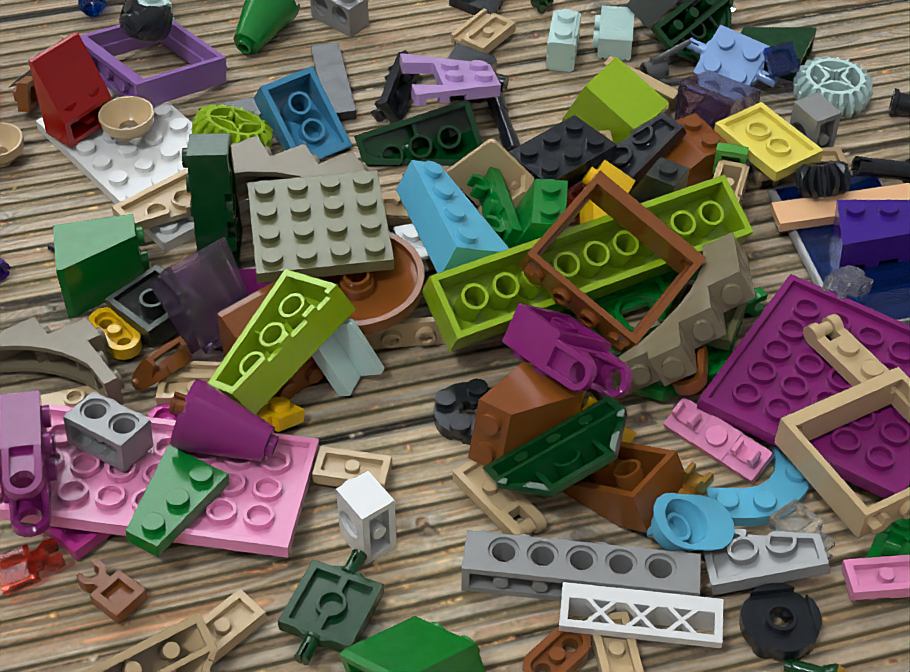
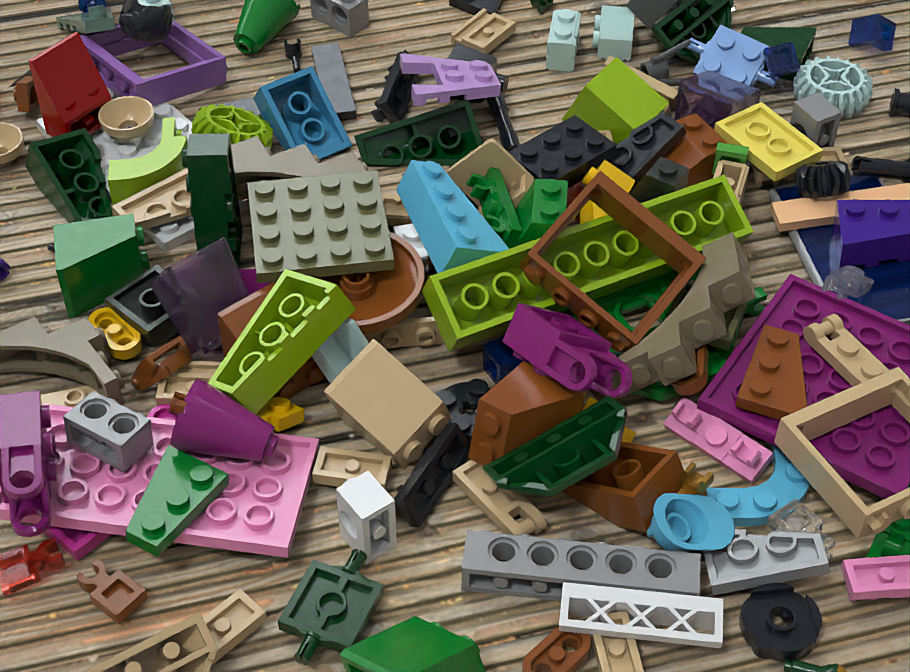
(70, 175): none -> dark green wedge
(94, 20): none -> sand green wing
(133, 175): none -> lime arch
(293, 52): none -> black hand
(387, 404): none -> tan slope
(432, 475): none -> black plate
(499, 359): none -> clear blue panel
(774, 376): none -> dark orange wing
(874, 31): none -> clear blue panel

